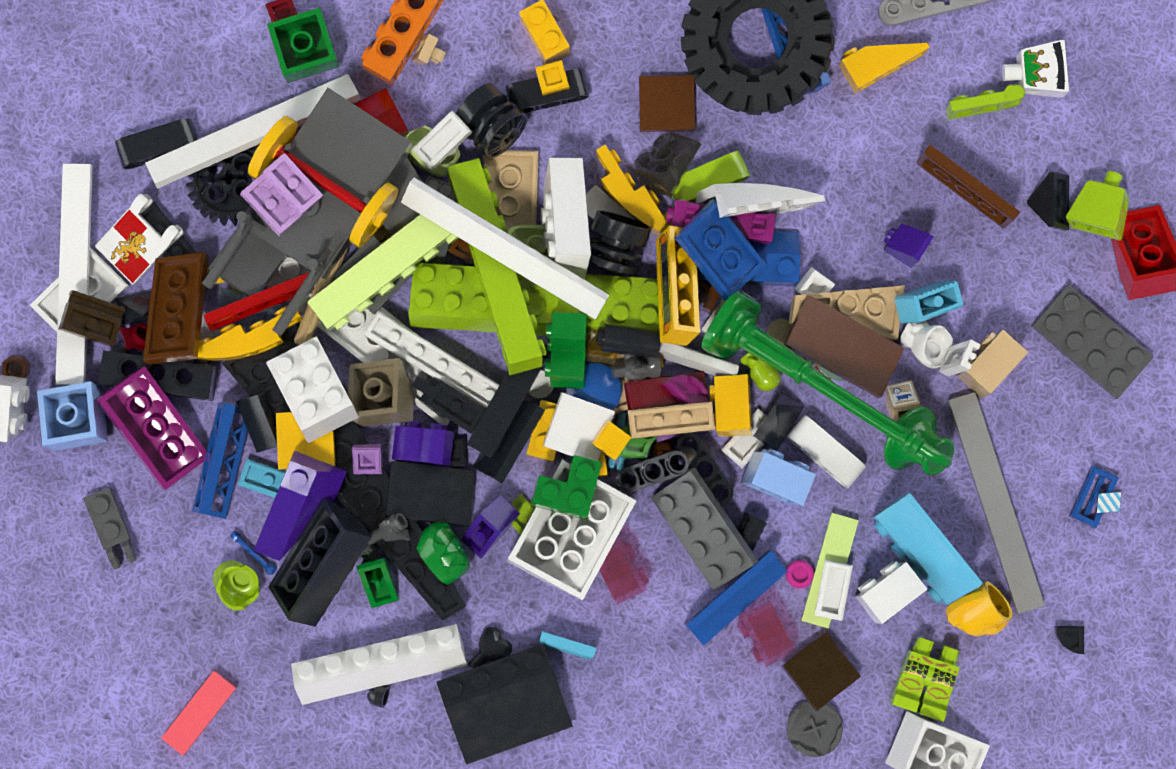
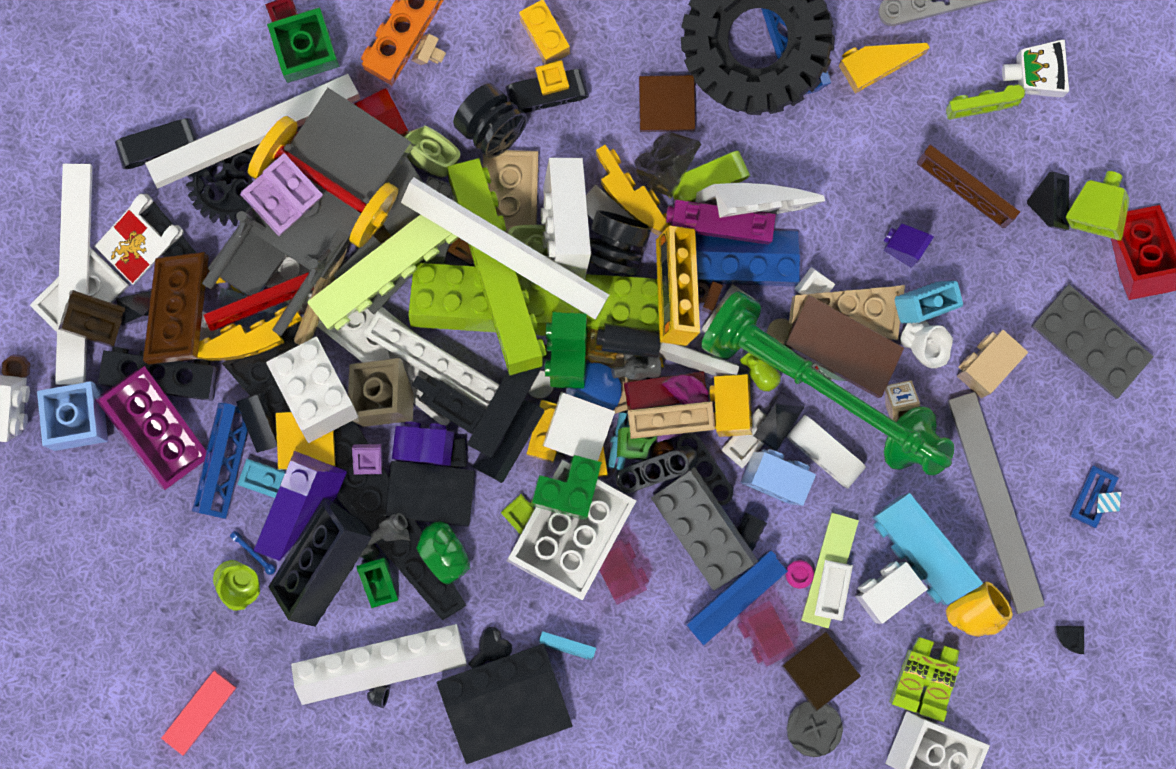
(109, 525): dark grey hinge -> none
(134, 336): dark red animal -> none
(442, 140): white tile -> none
(490, 526): dark purple slope -> none
(611, 440): yellow tile -> none
(719, 250): blue tile -> none
(958, 357): white tile -> none

